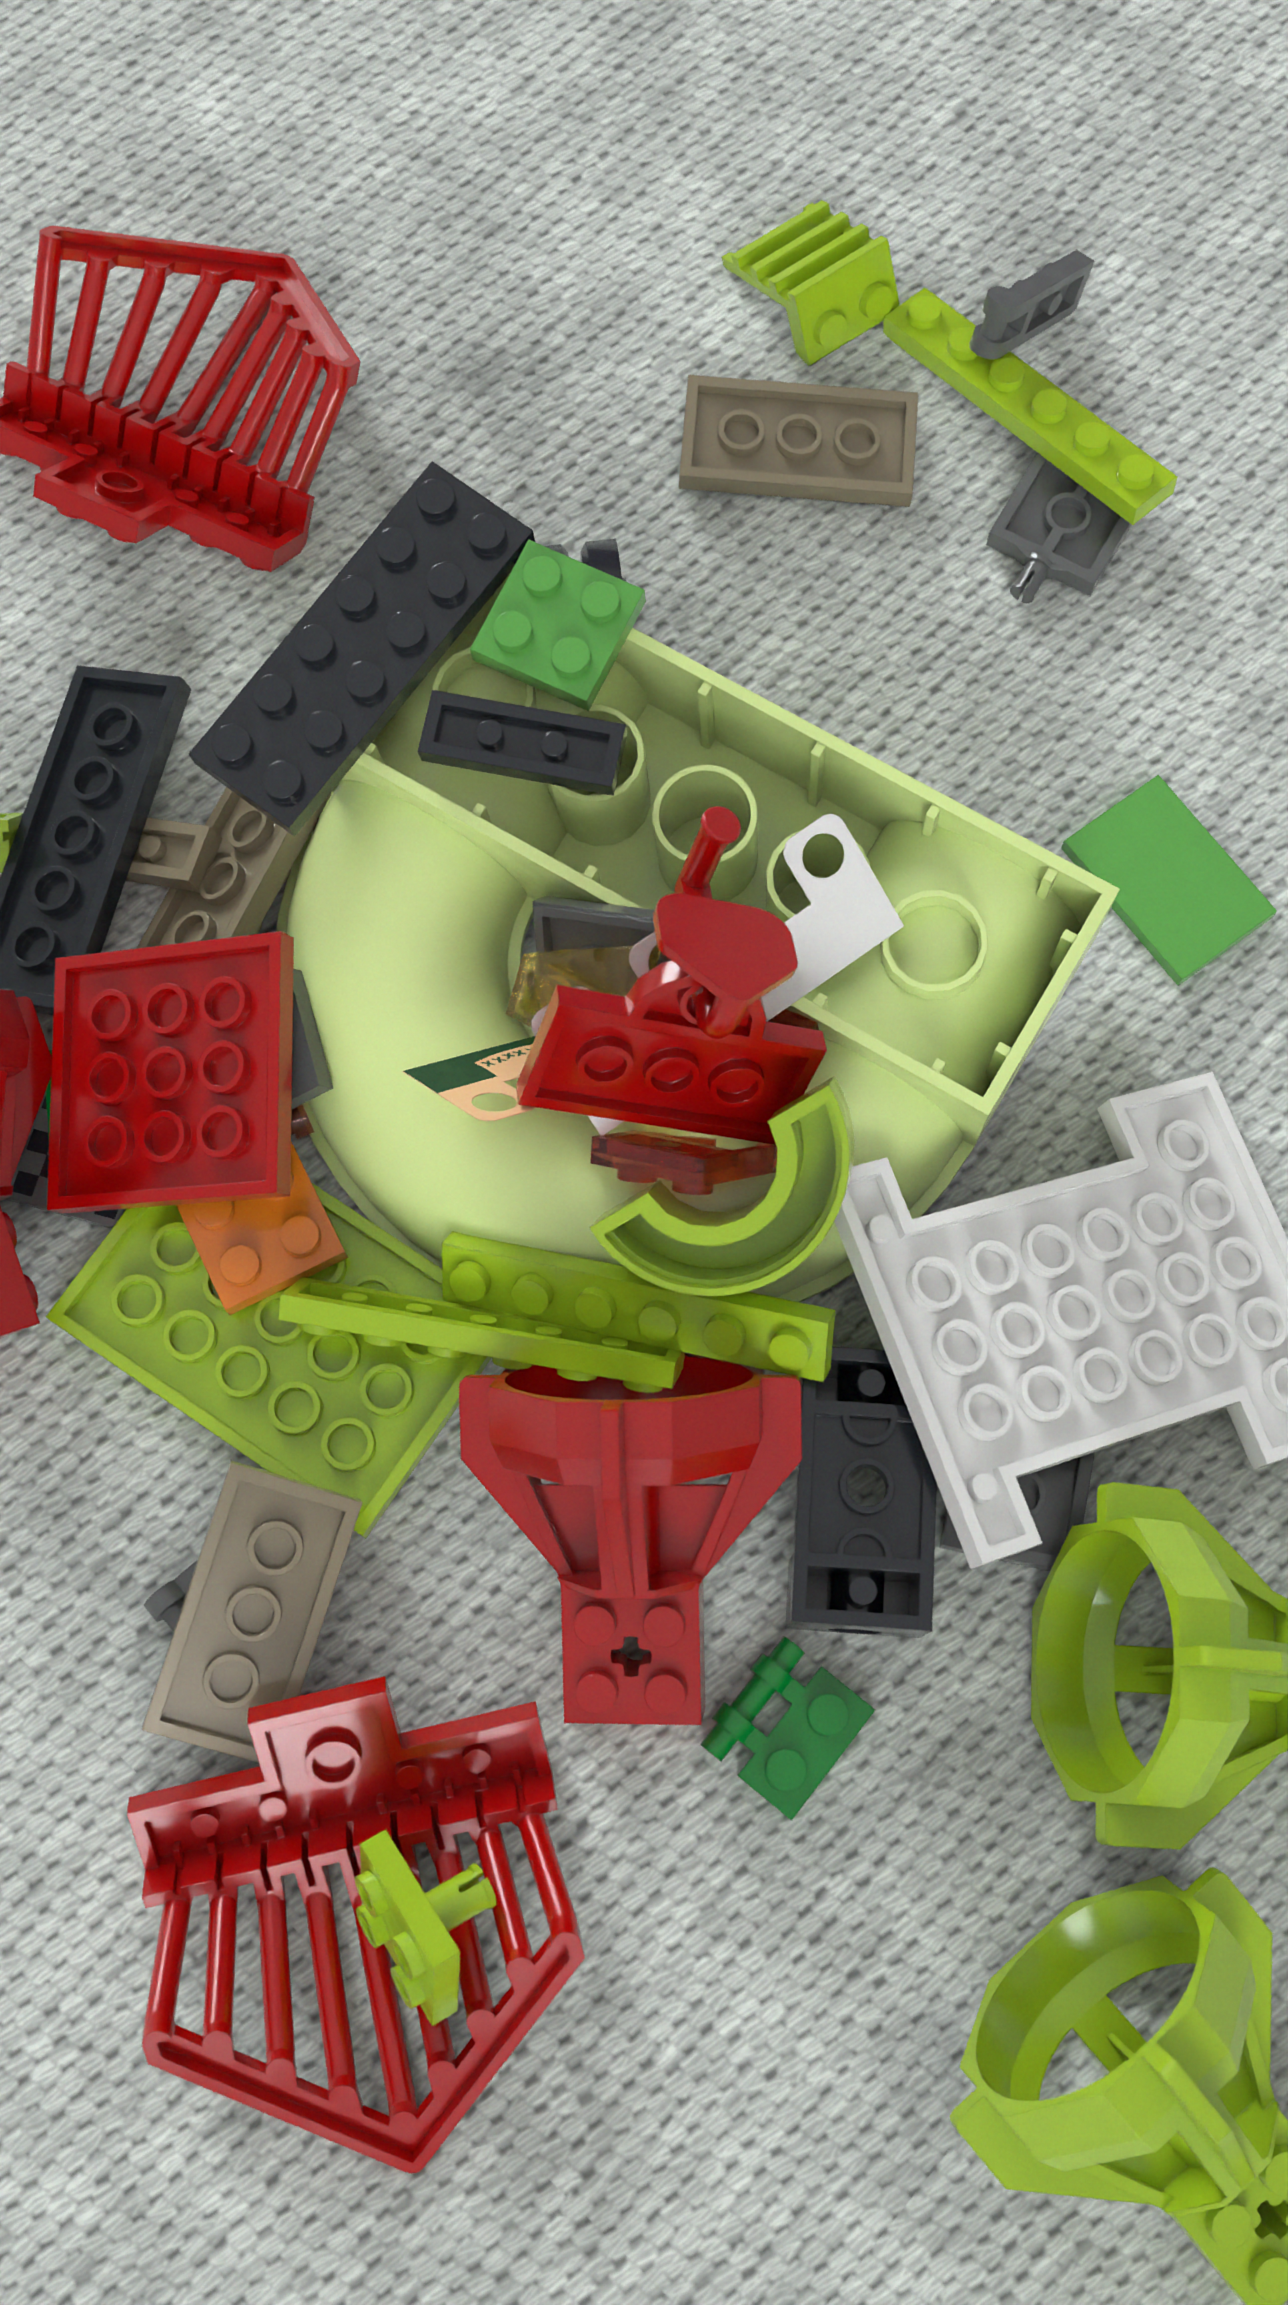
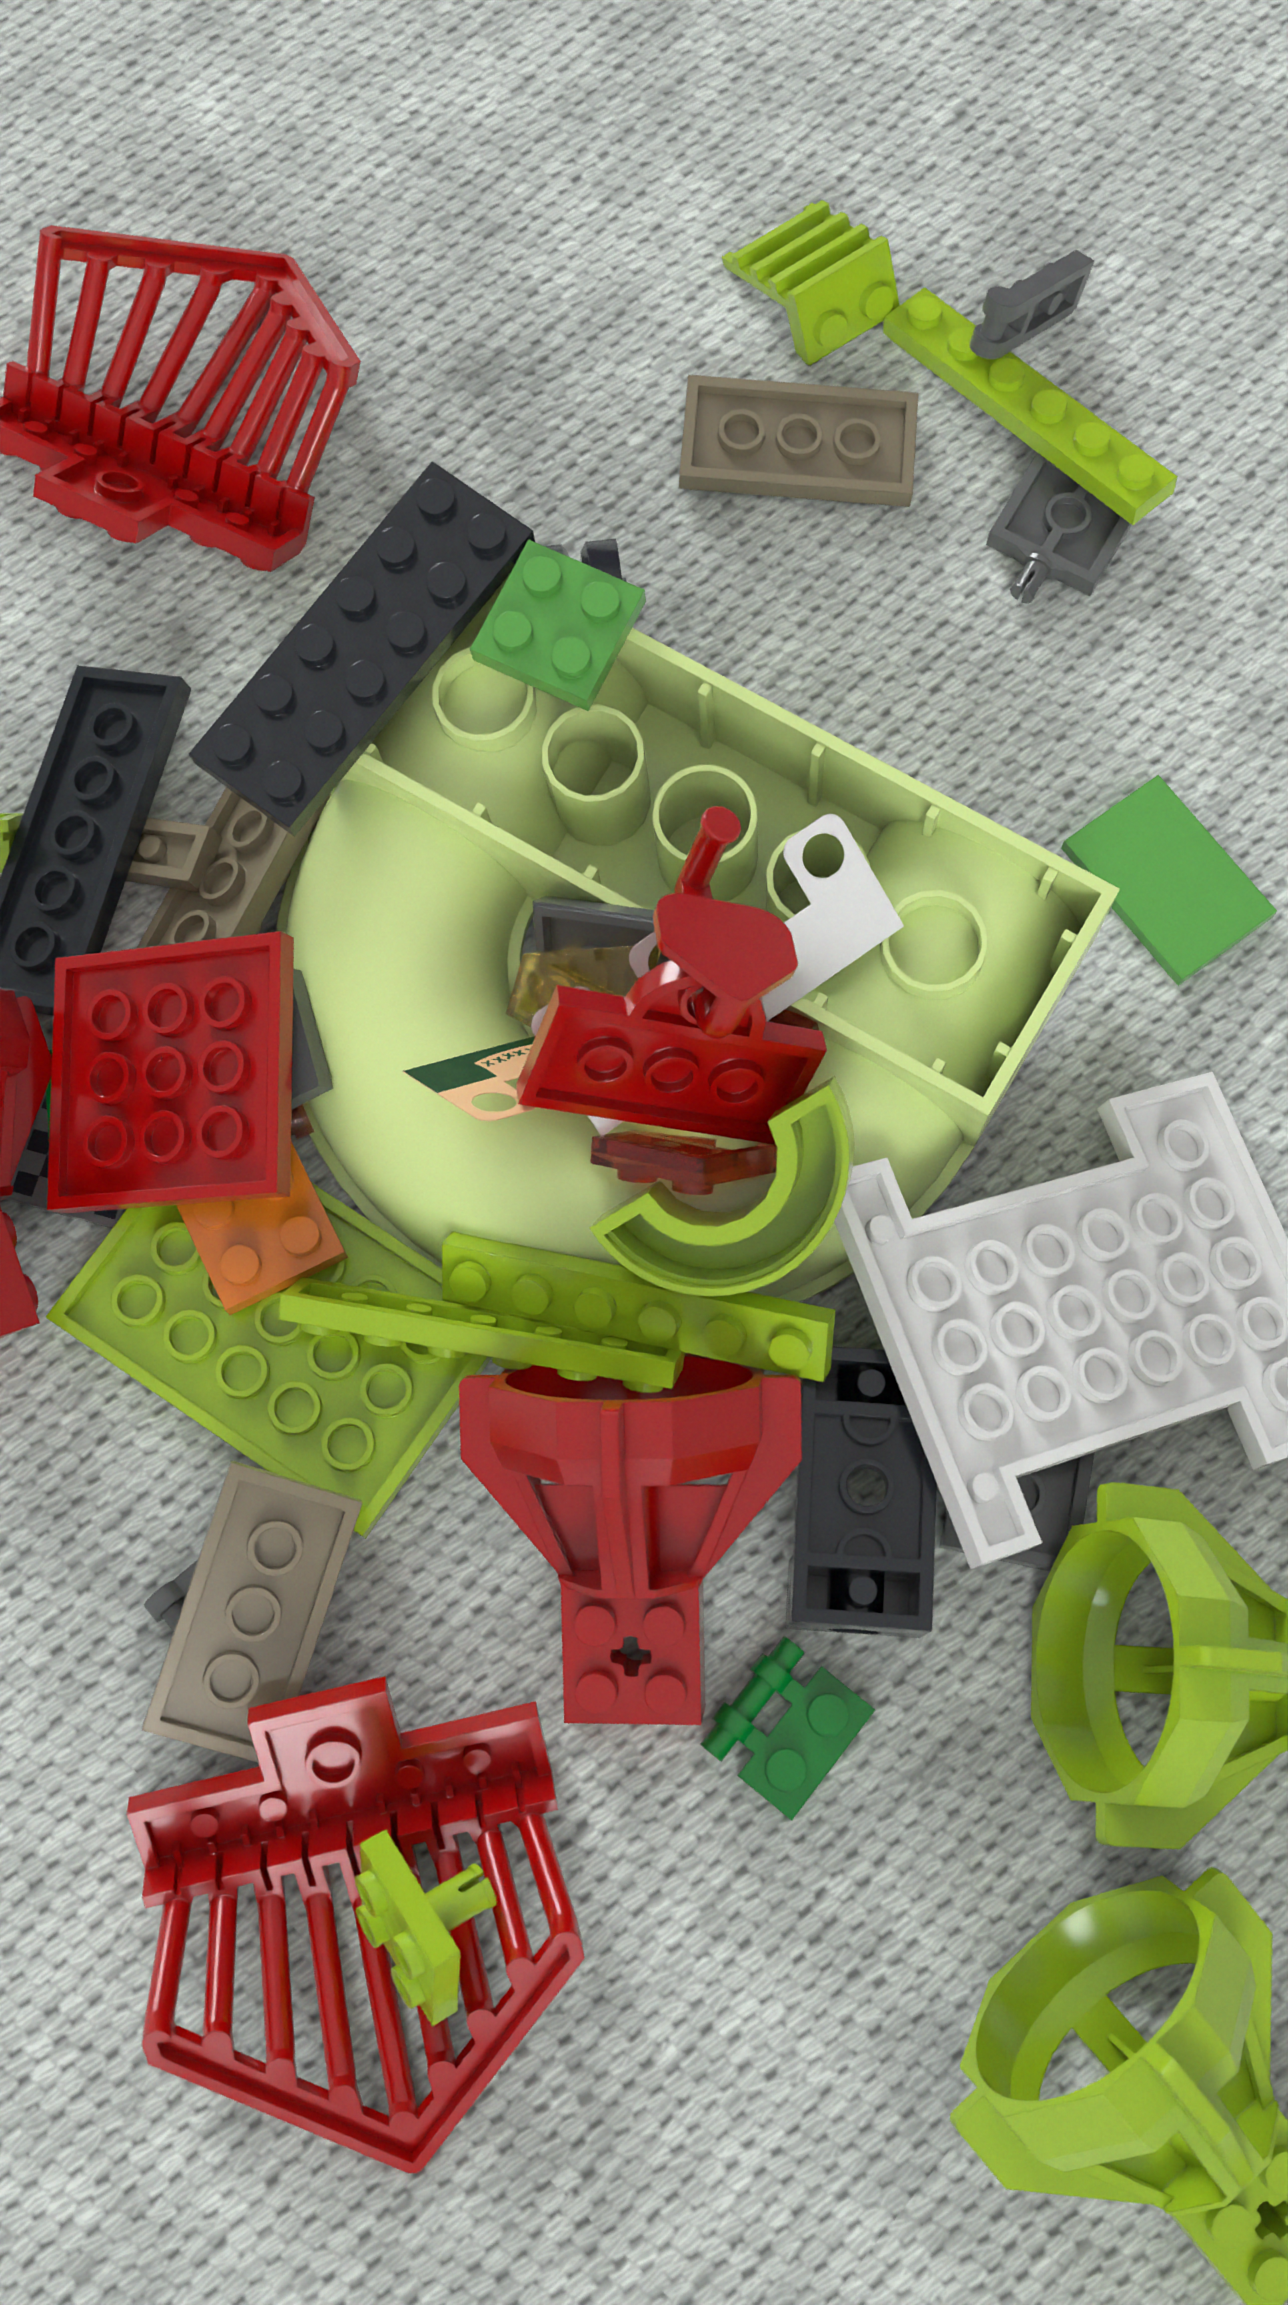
(522, 742): black plate -> none

